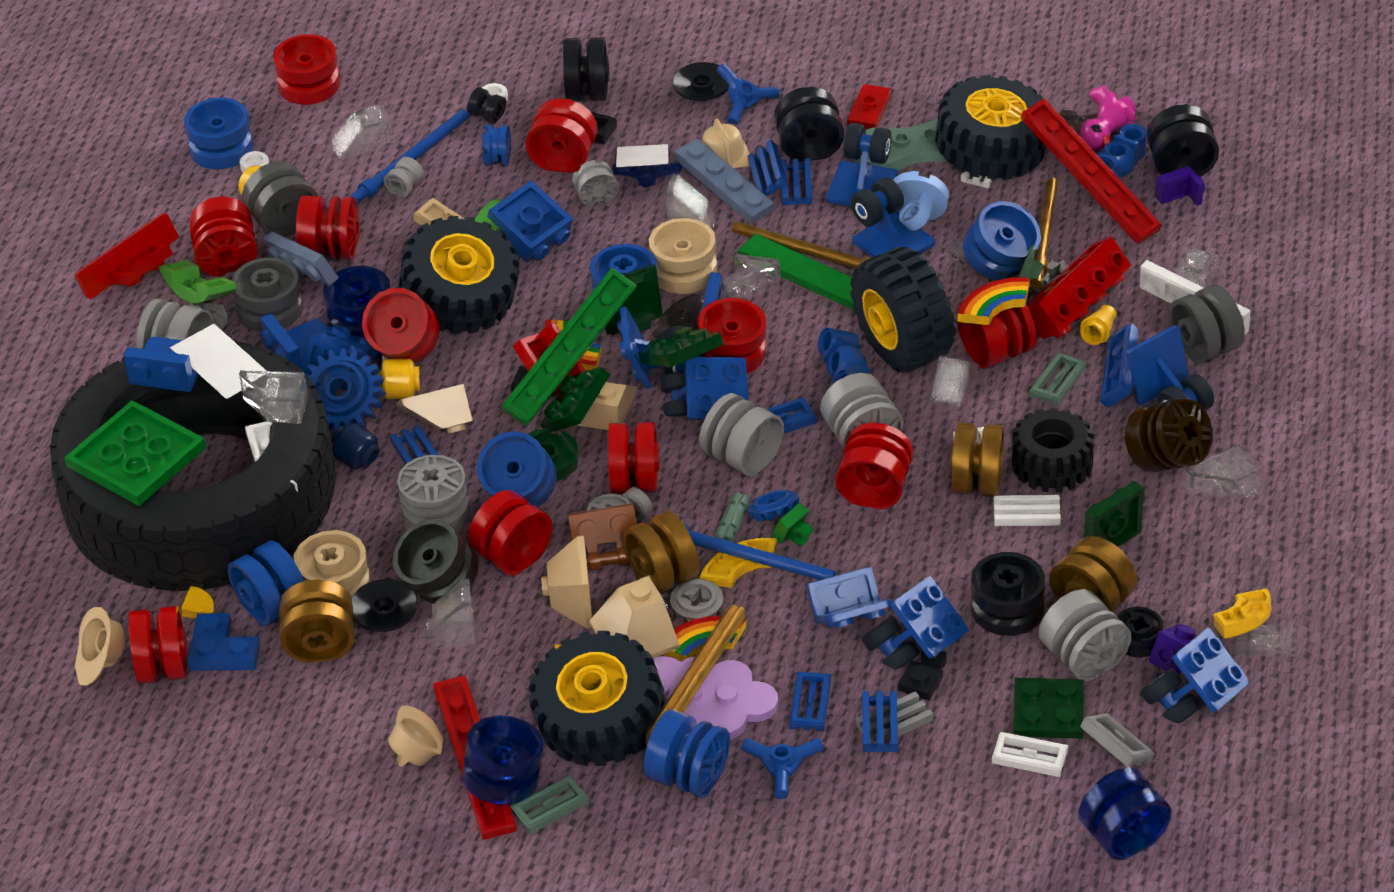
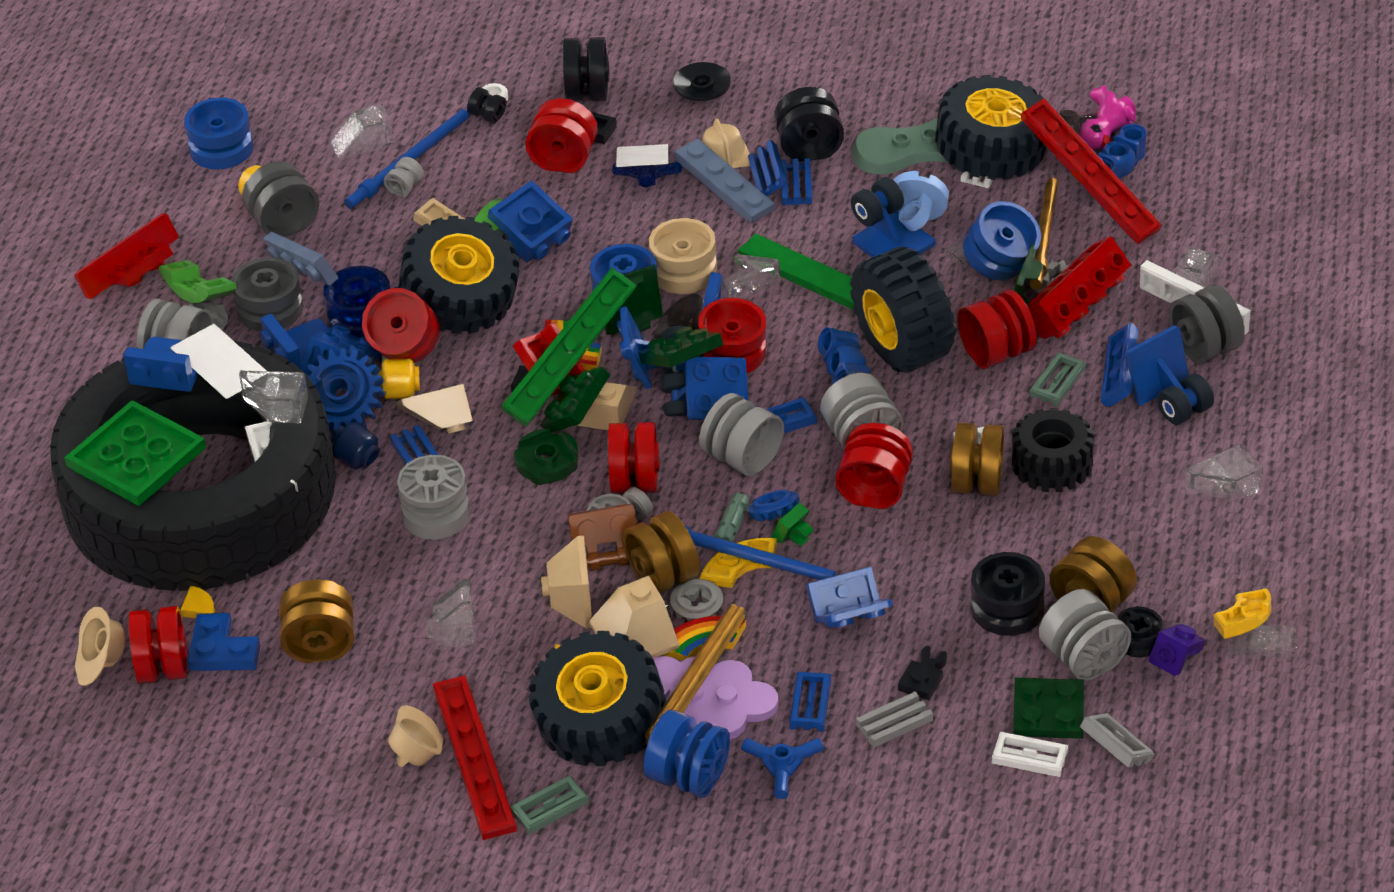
(222, 235): red wheel -> none
(253, 158): white tile -> none
(263, 580): blue wheel -> none
(306, 69): red wheel -> none
(332, 227): red wheel -> none
(334, 558): tan wheel -> none
(388, 596): black dish -> none
(434, 559): pearl dark grey wheel -> none
(496, 145): blue wheel -> none
(502, 759): clear blue wheel -> none
(510, 532): red wheel -> none
(519, 465): blue wheel -> none
(595, 183): light grey wheel -> none
(687, 202): clear slope -> none
(743, 93): blue piece -> none
(799, 245): pearl gold bar -> none
(853, 176): blue plate -> none
(869, 106): red plate -> none
(880, 701): blue tile -> none
(927, 618): blue plate -> none
(952, 381): clear slope -> none
(993, 298): tile -> none
(1027, 510): white tile -> none
(1097, 326): yellow cone -> none
(1117, 516): dark green plate -> none
(1124, 813): clear blue wheel -> none
(1168, 435): dark brown wheel -> none
(1180, 184): dark purple bracket -> none
(1181, 139): black wheel -> none
(1208, 671): blue plate -> none

